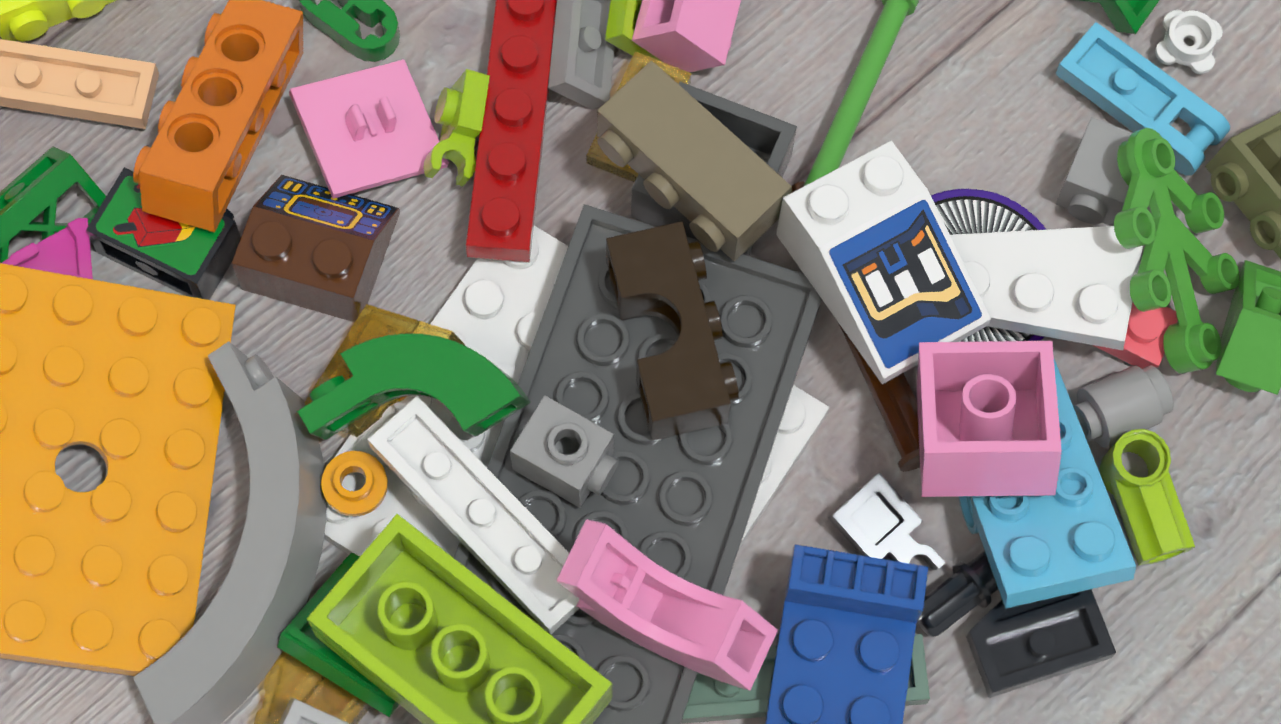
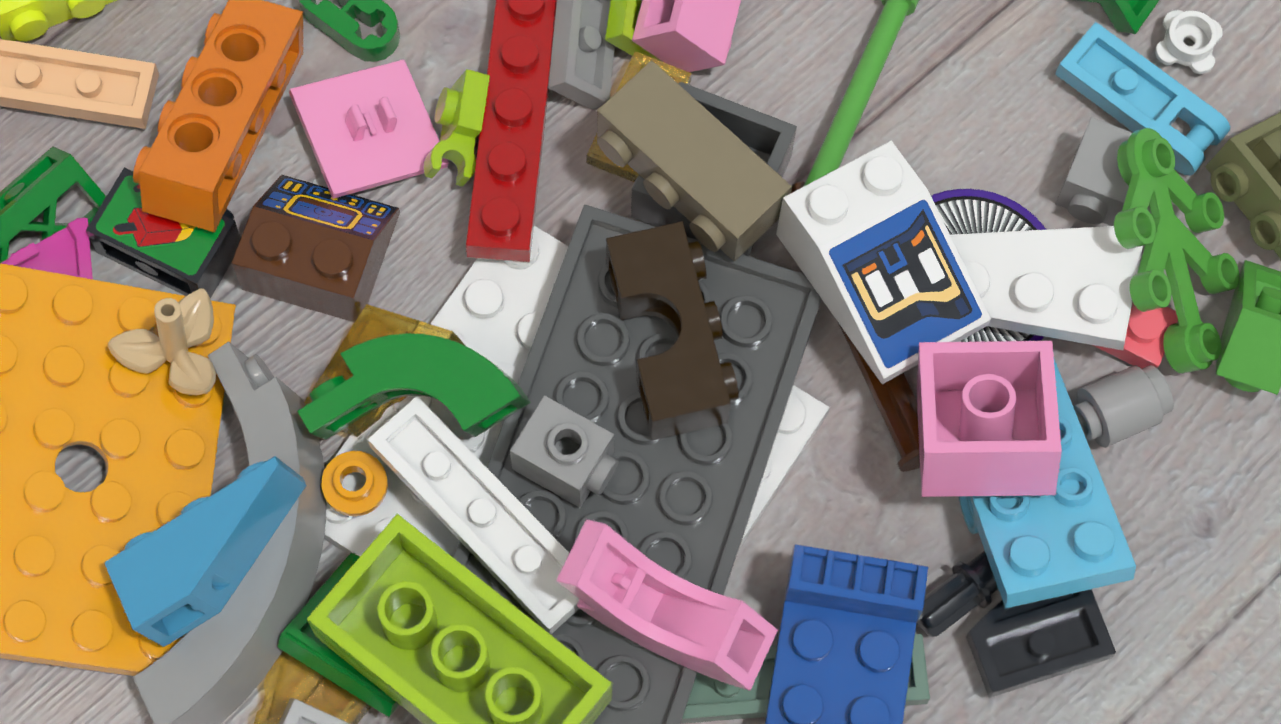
(179, 327): none -> tan plant
(197, 560): none -> dark azure slope
(880, 524): plate -> none
(1147, 503): lime piece -> none

